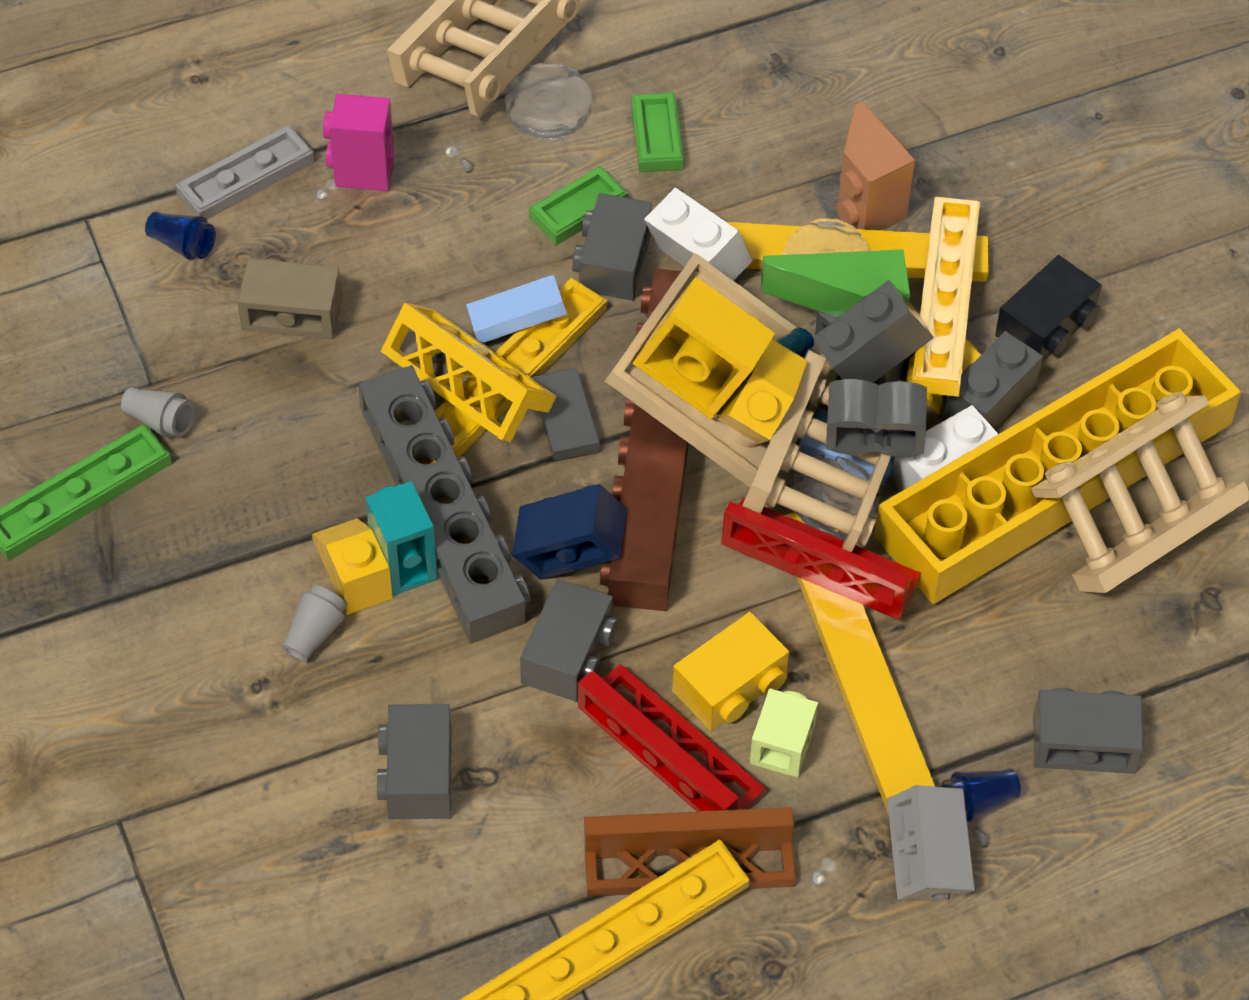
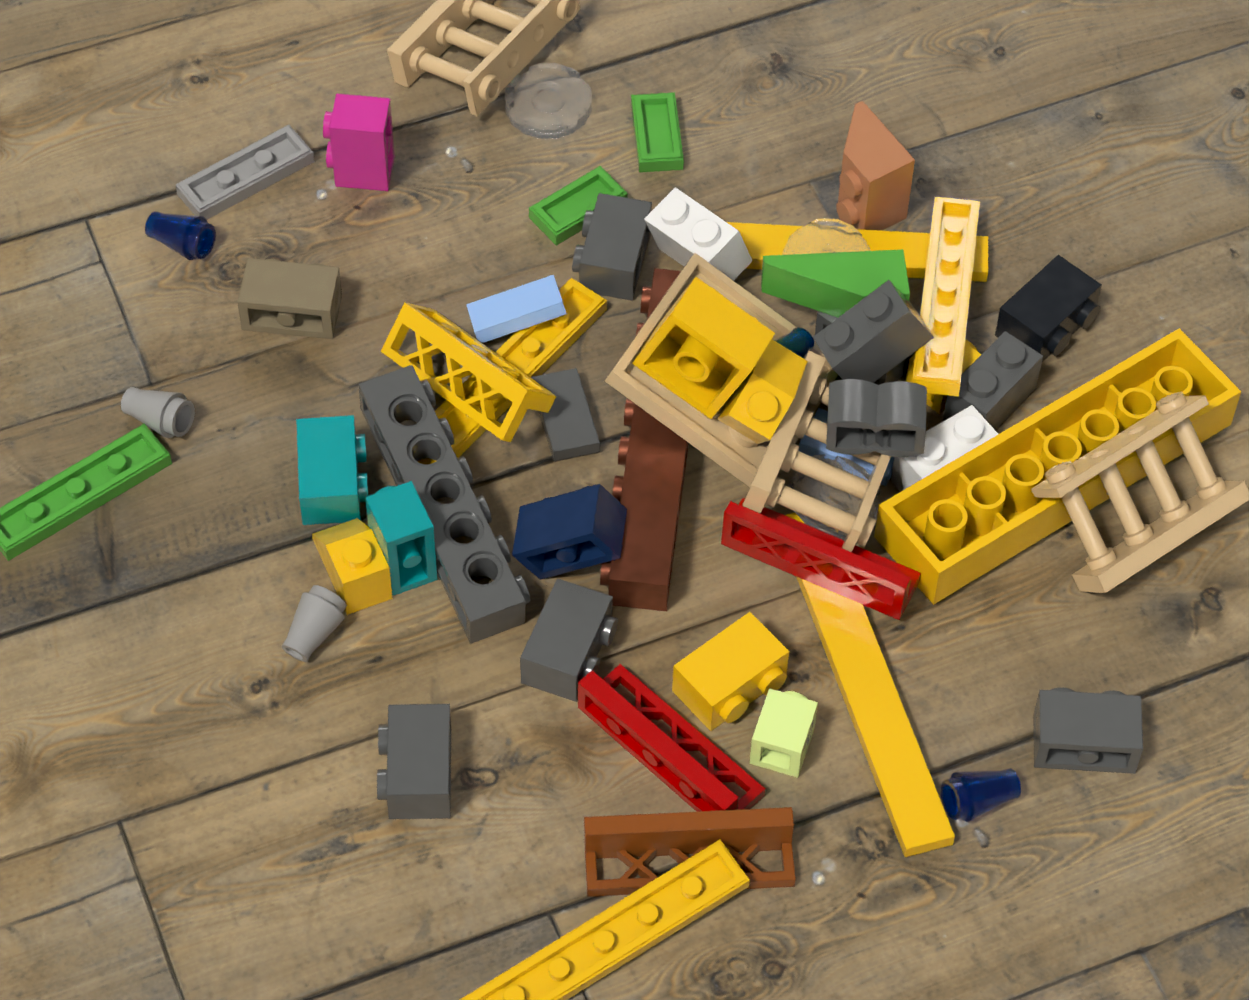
(329, 469): none -> teal brick
(930, 843): light grey hinge -> none

